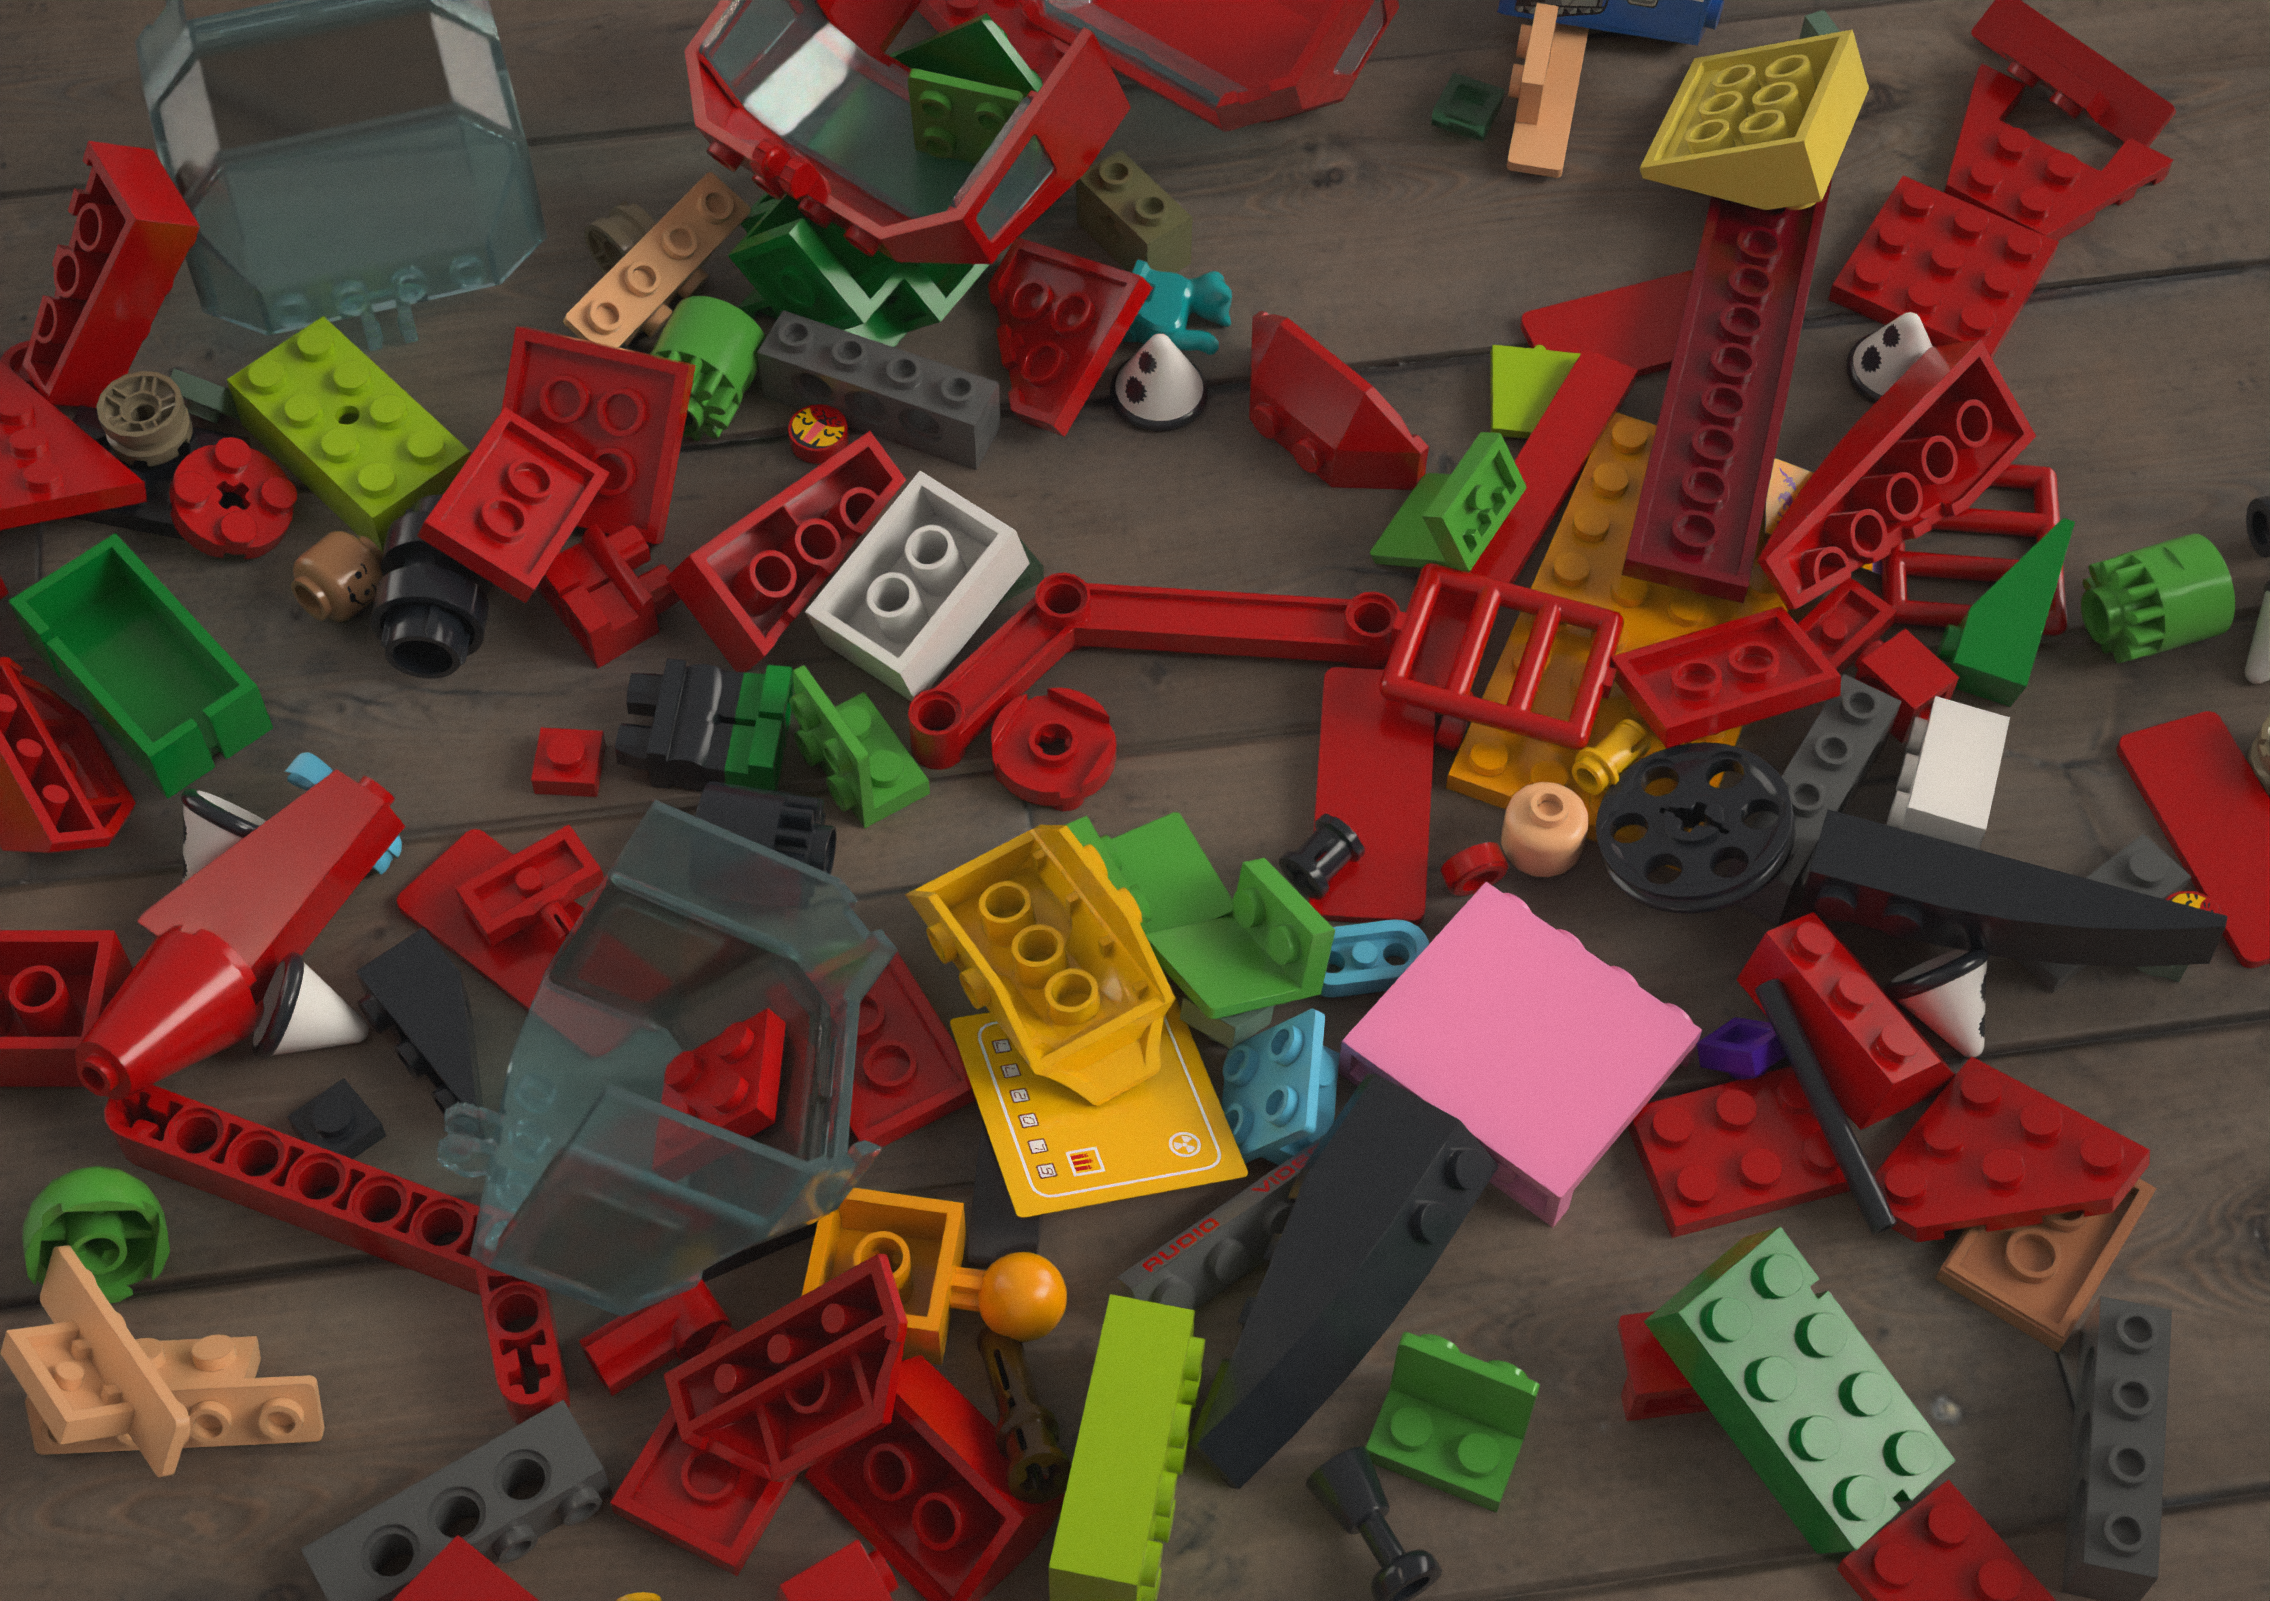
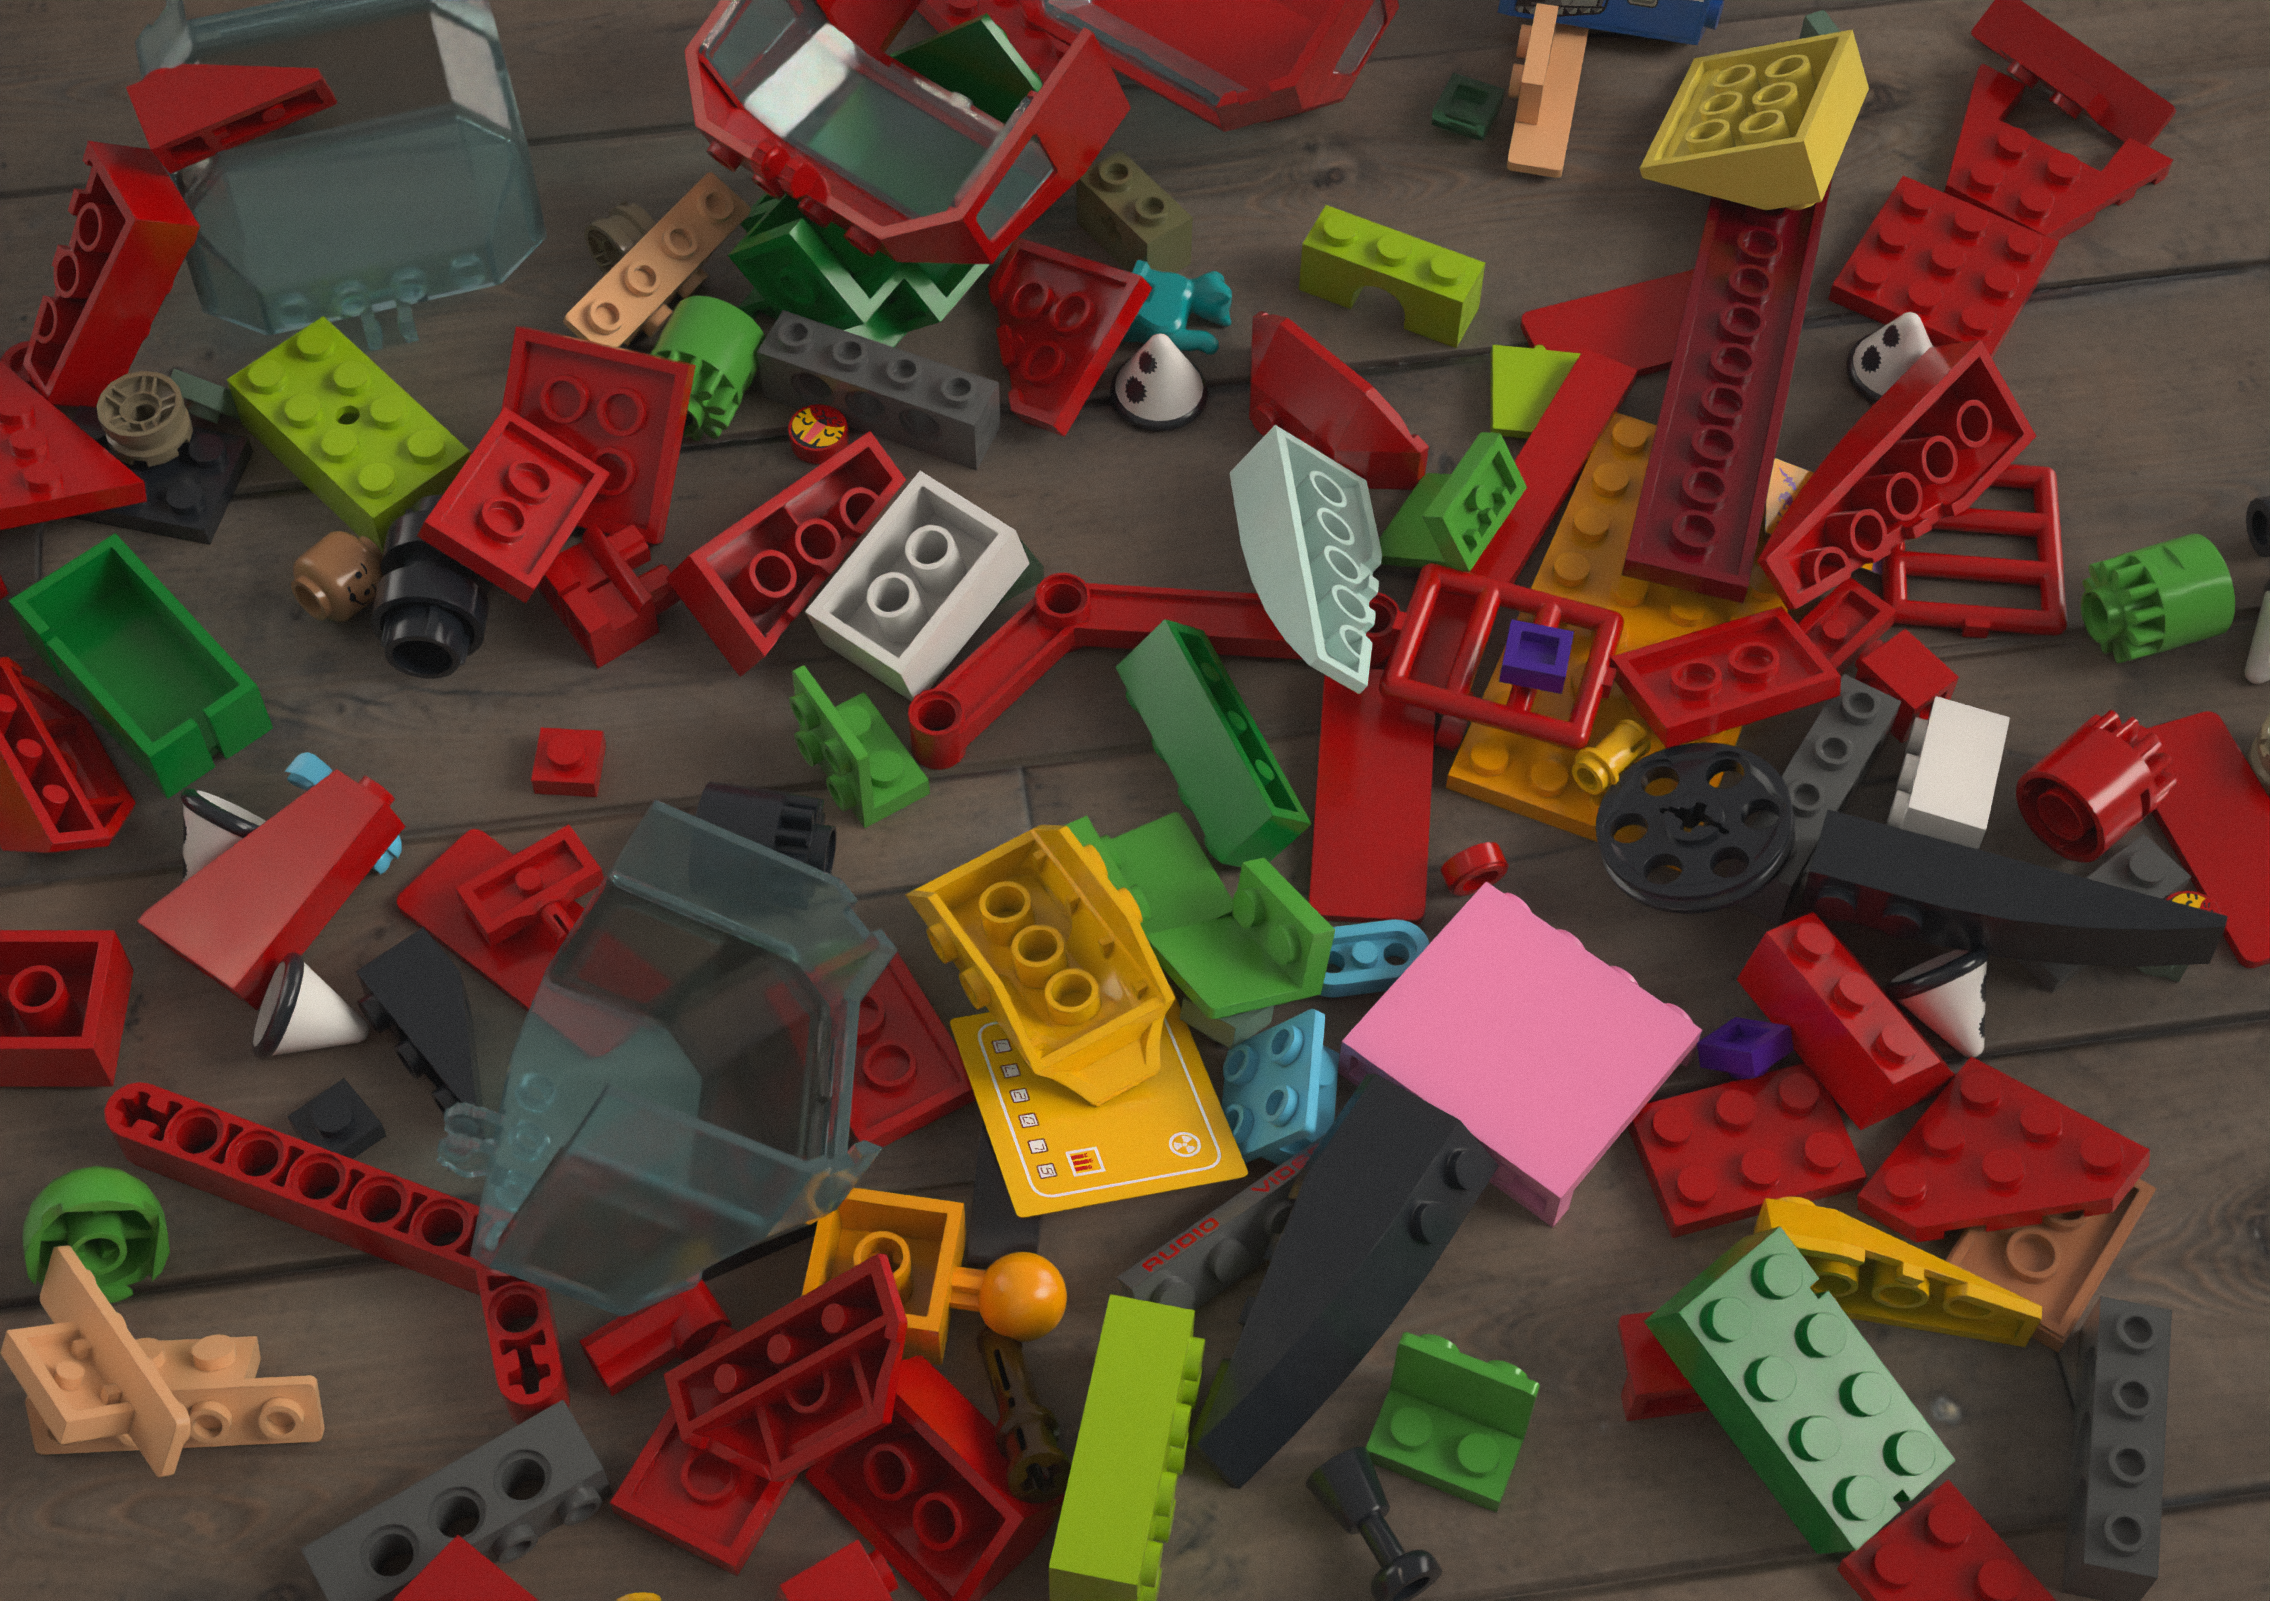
(170, 1013): red cone -> none
(212, 108): none -> red slope
(239, 470): red plate -> none
(708, 726): black hips -> none
(731, 1077): red plate -> none
(957, 115): bright green bracket -> none
(1053, 779): red plate -> none
(1211, 745): none -> green brick
(1310, 552): none -> light aqua wedge
(1312, 875): black bush -> none
(1431, 282): none -> lime arch
(1536, 656): none -> dark purple plate
(1544, 829): light nougat head -> none
(1826, 1107): black piece -> none
(1896, 1282): none -> yellow wedge
(2003, 629): green slope -> none
(2095, 787): none -> red gear

